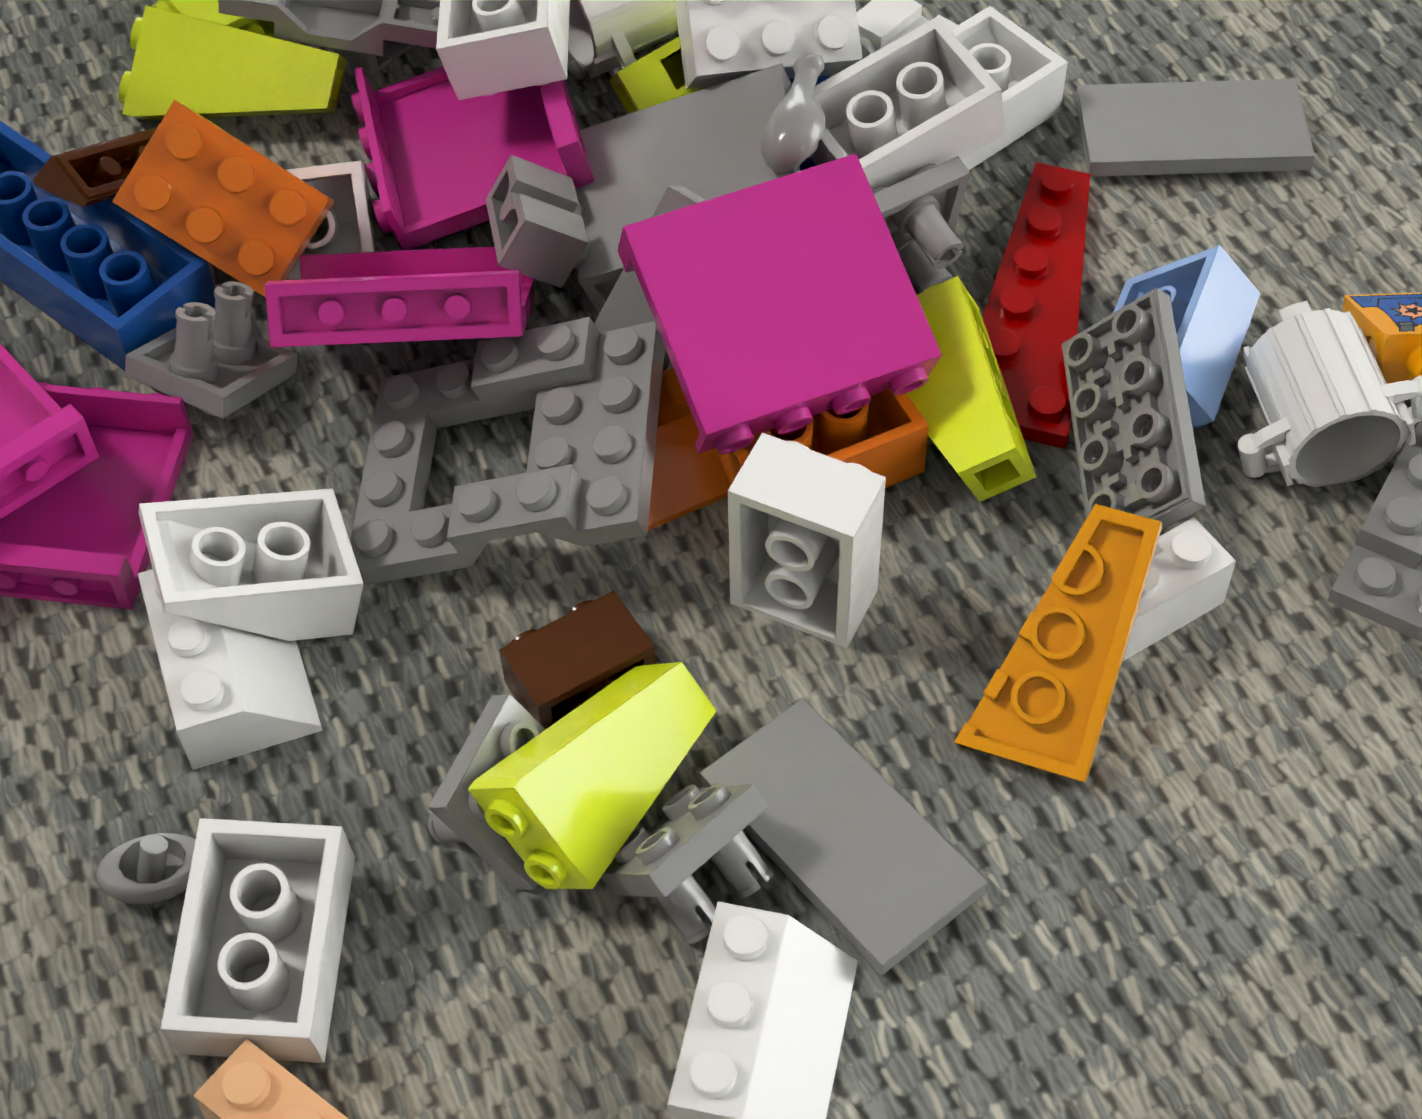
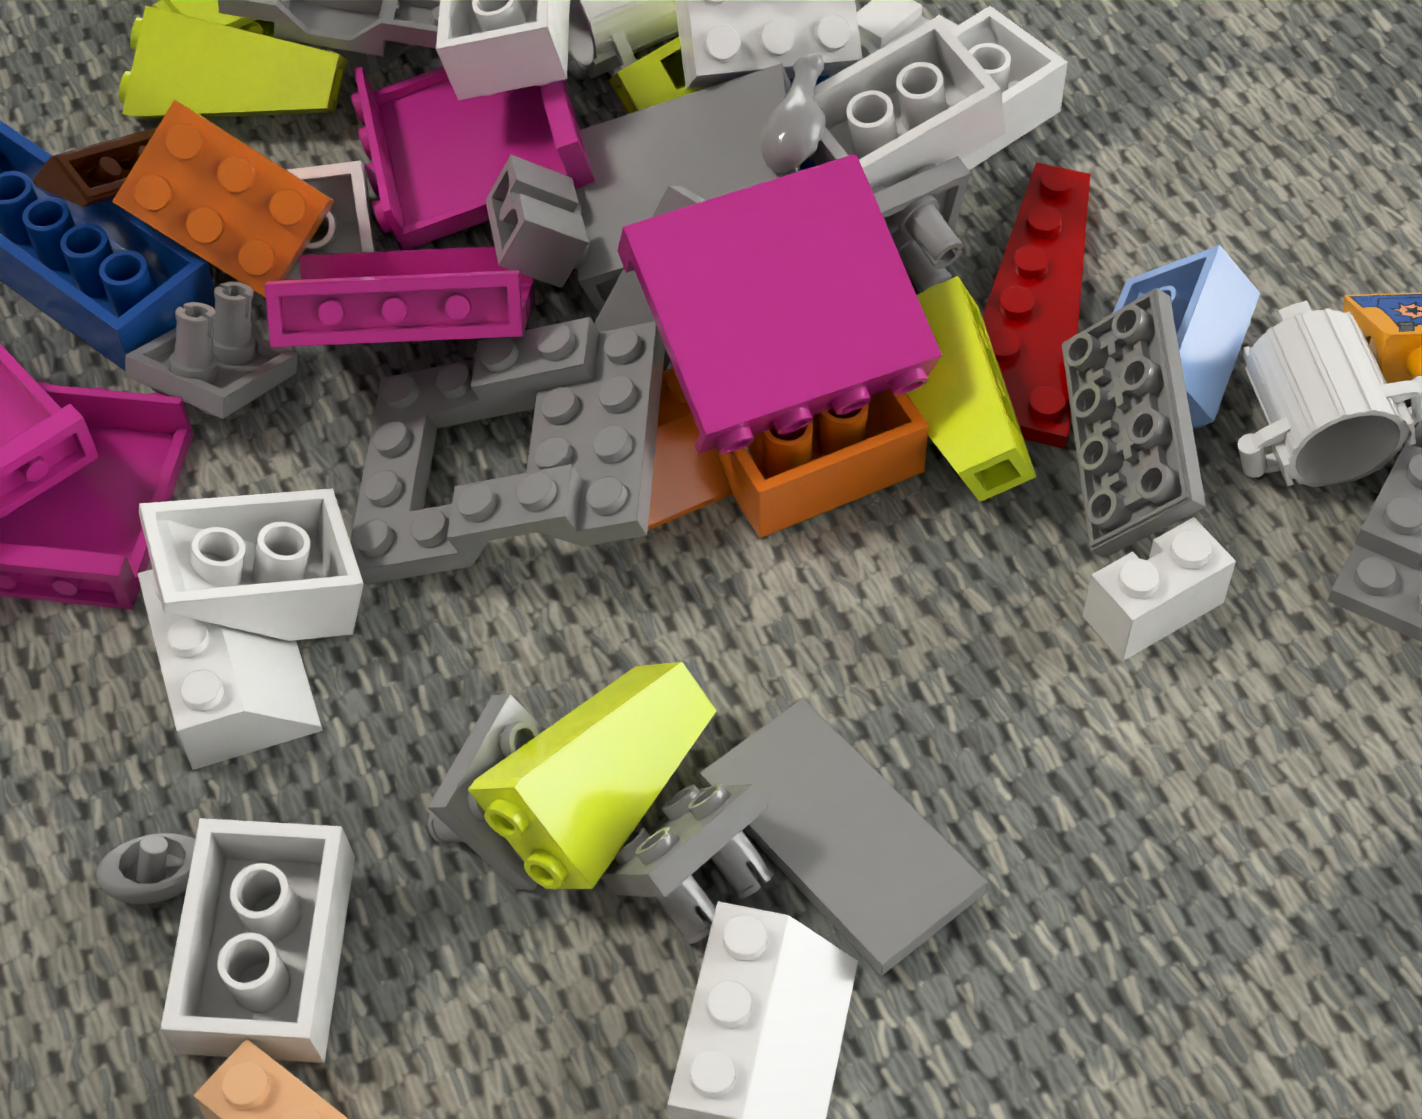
(574, 657): reddish brown brick -> none
(805, 538): white brick -> none
(1062, 670): light orange wing -> none
(1193, 127): light grey tile -> none

